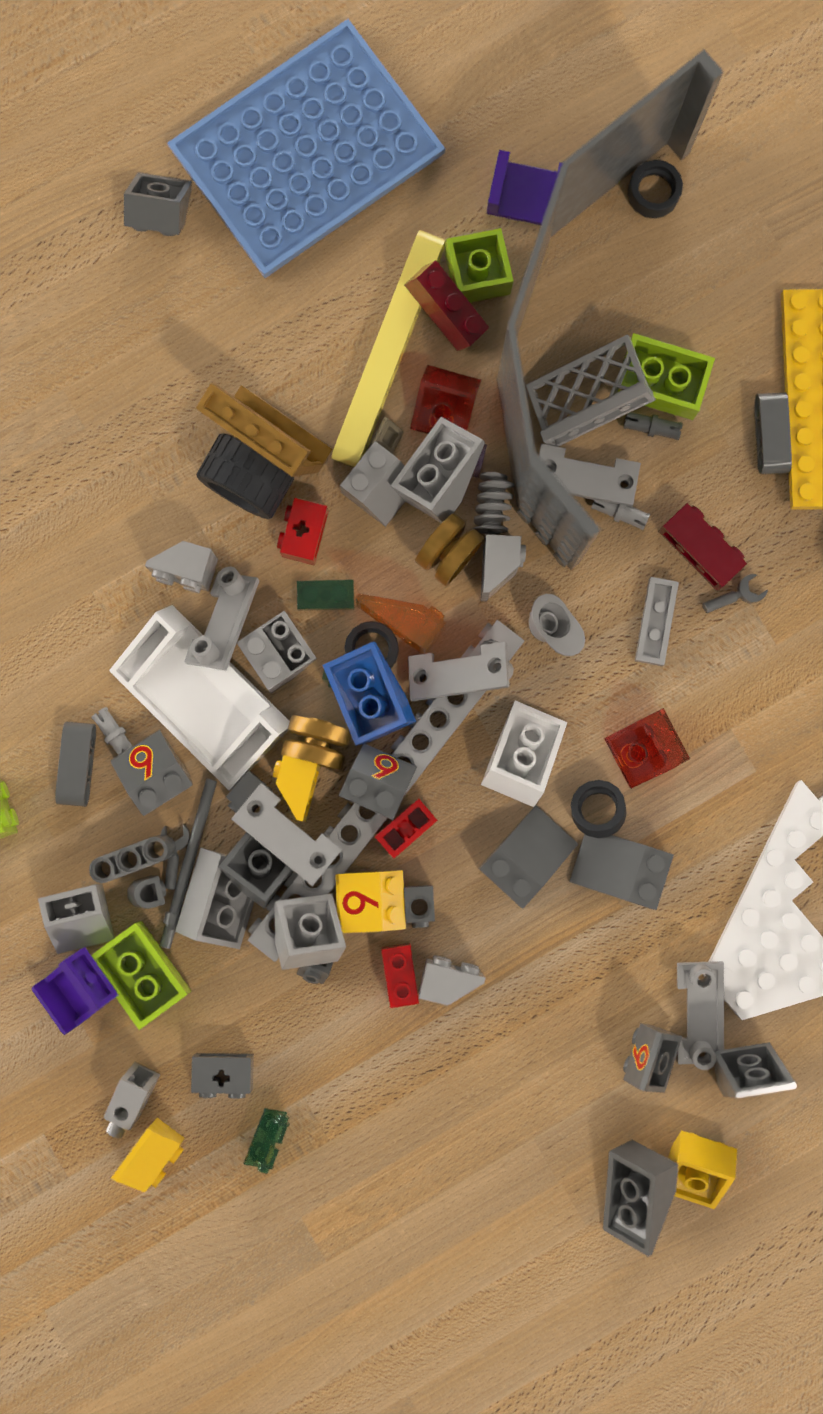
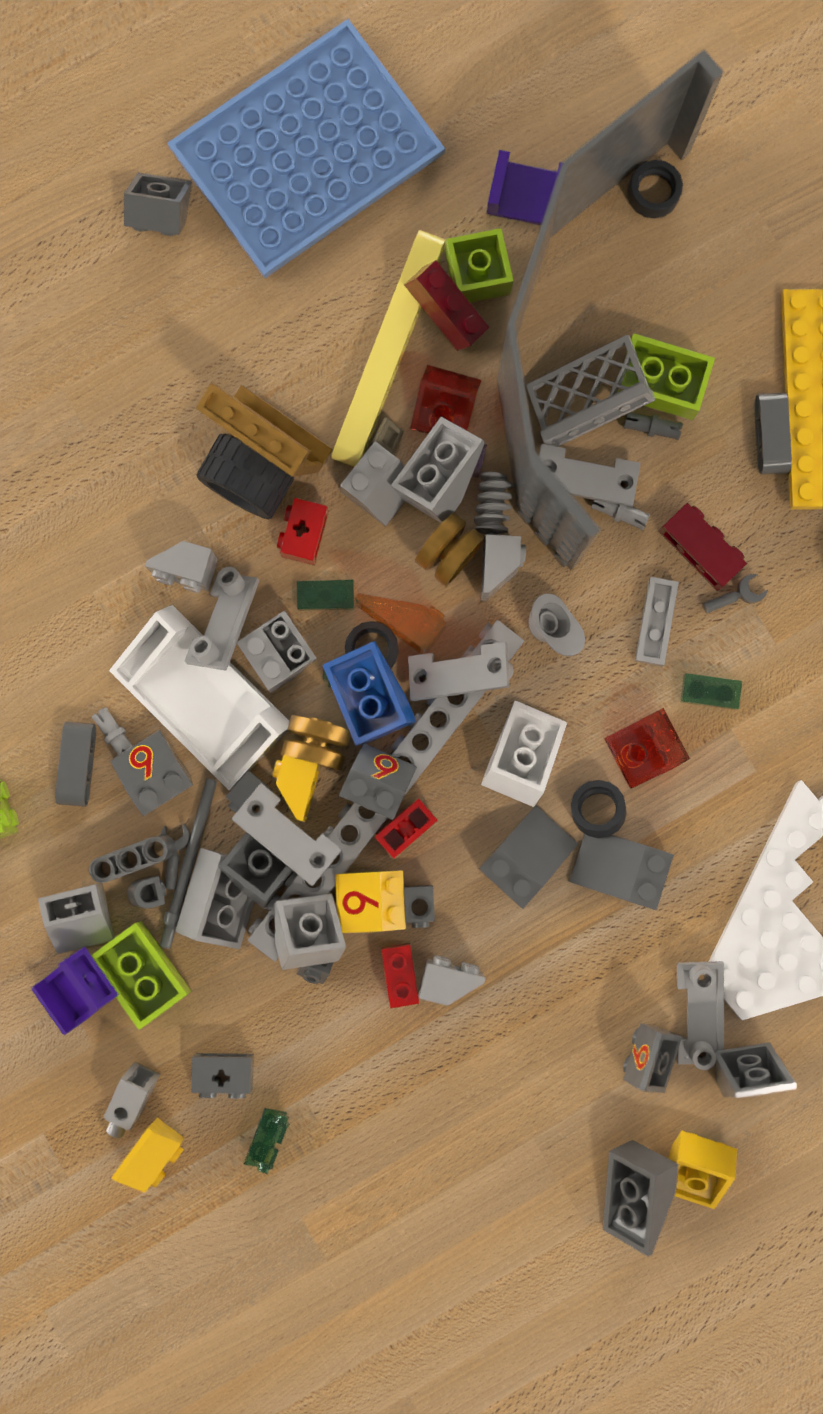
(711, 691): none -> clear green plate

